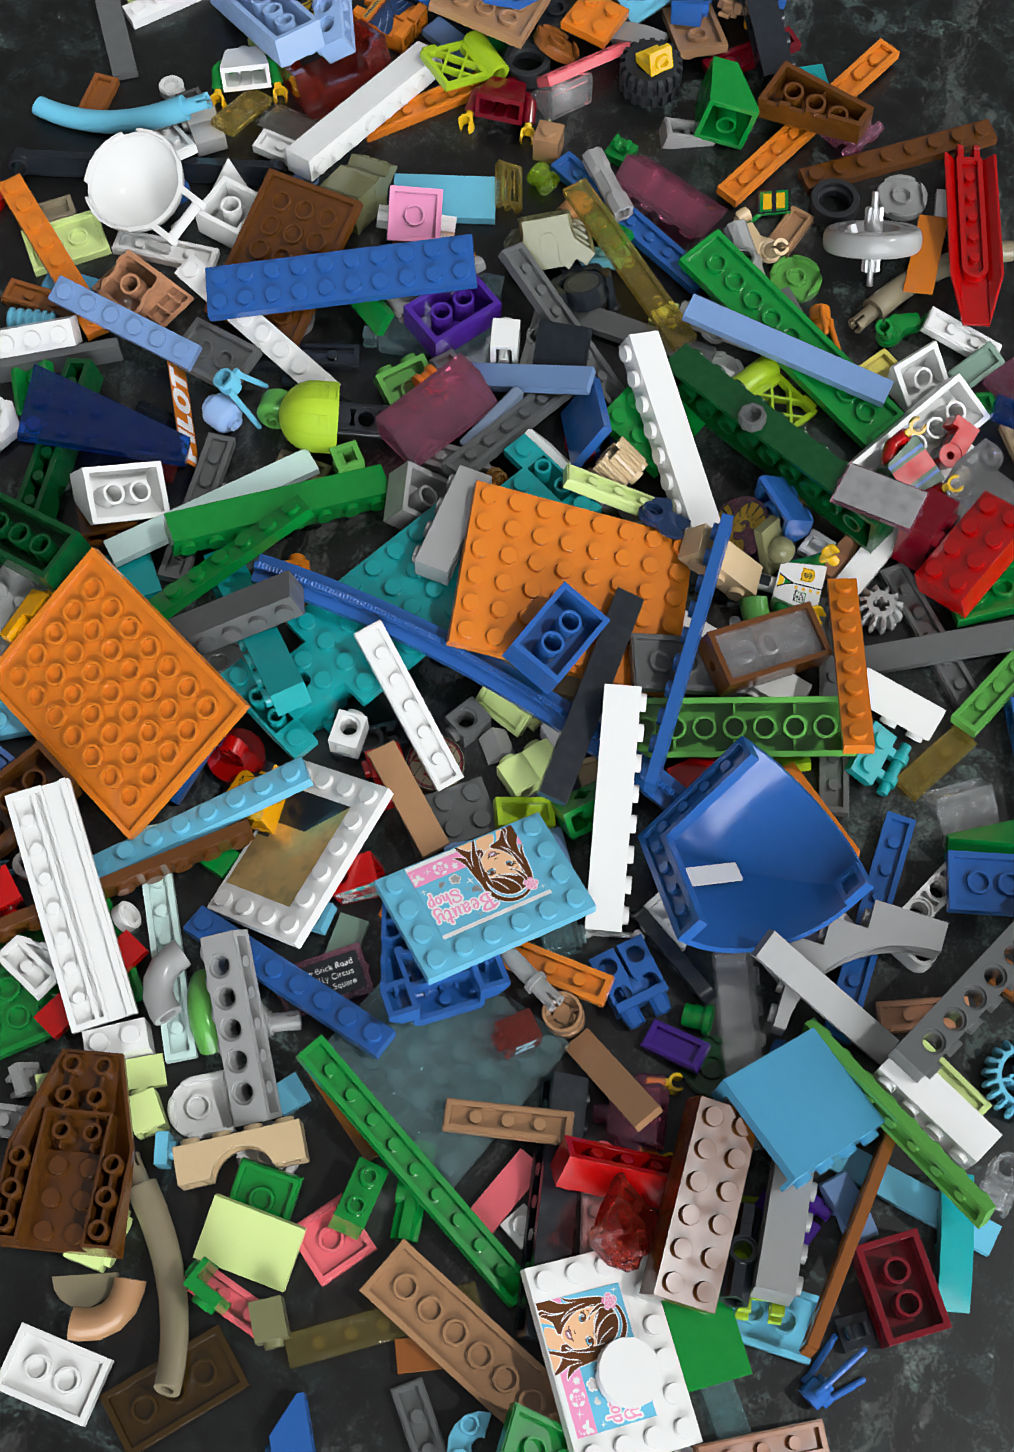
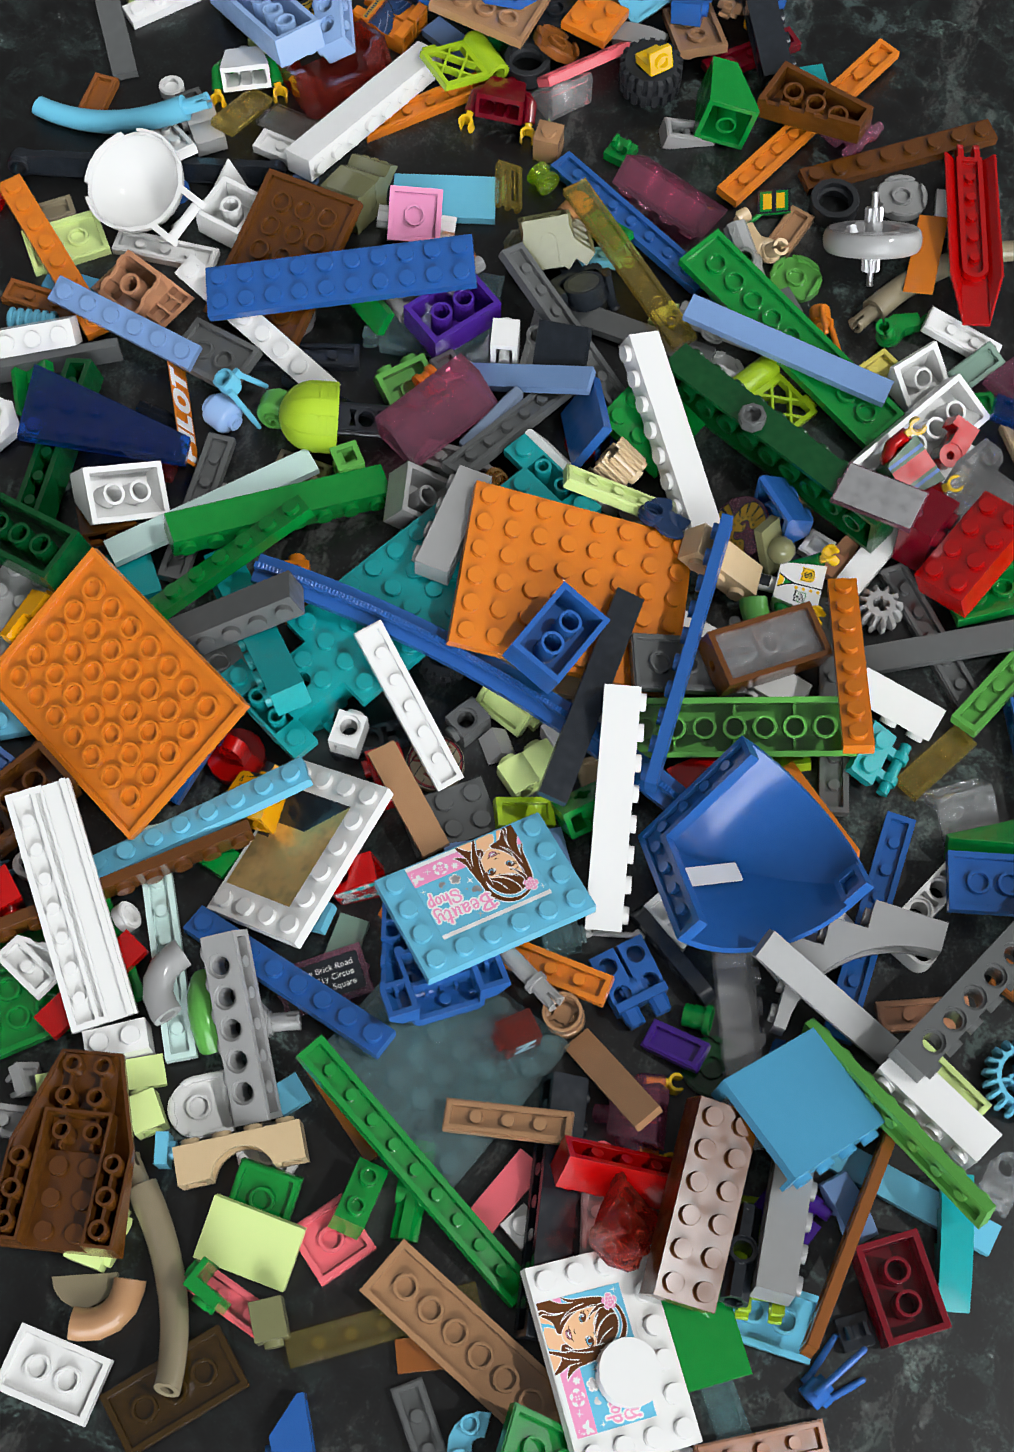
(608, 185): light grey axle -> none

